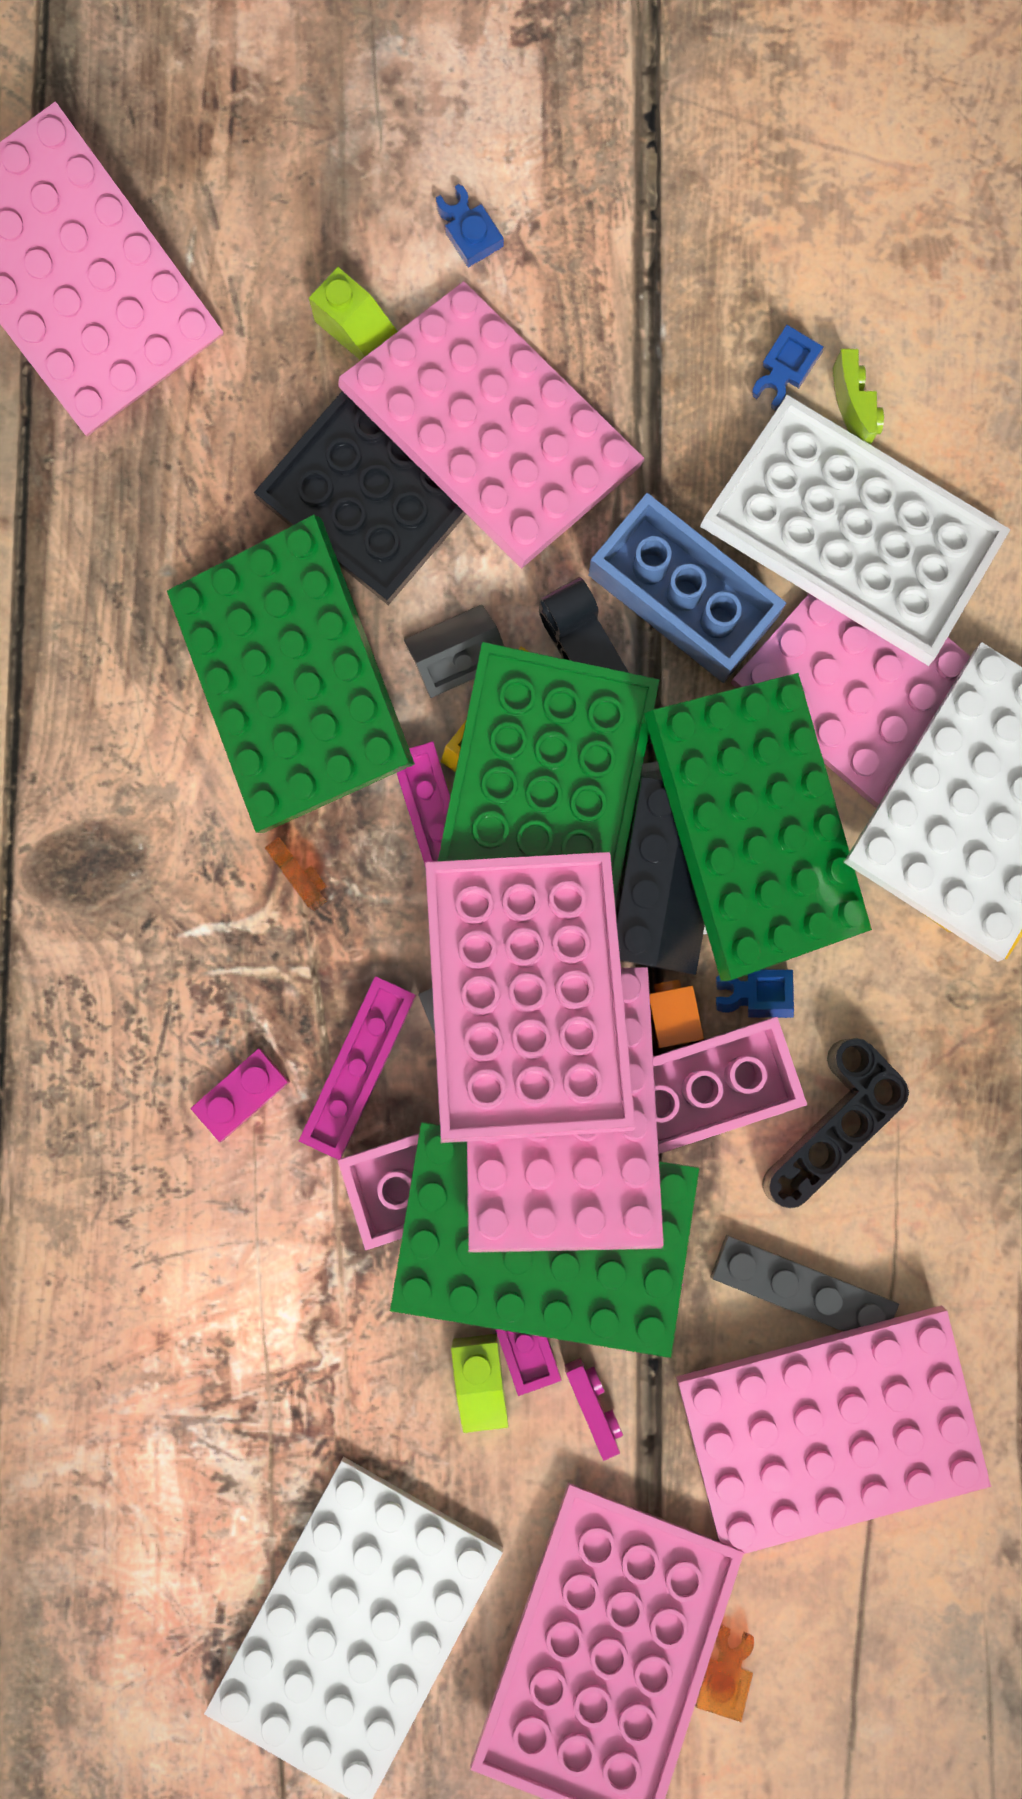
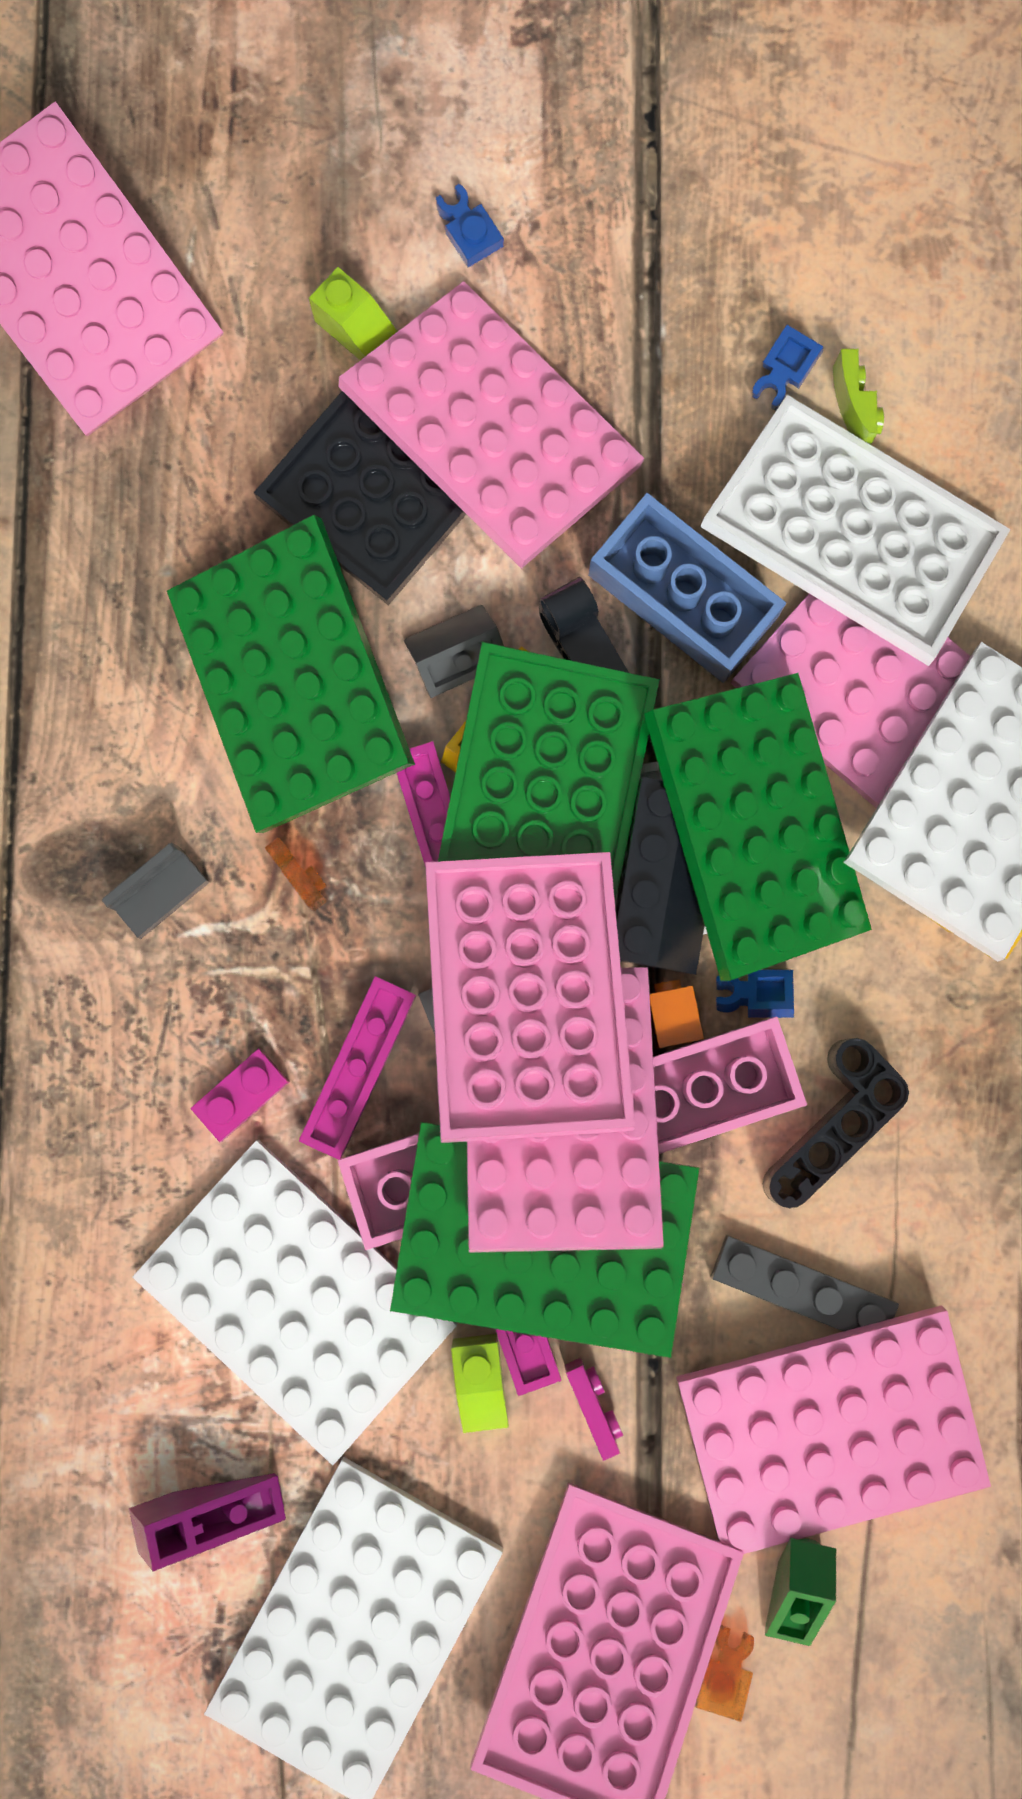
(156, 890): none -> dark grey panel
(204, 1518): none -> magenta slope
(291, 1301): none -> white plate
(802, 1591): none -> green slope

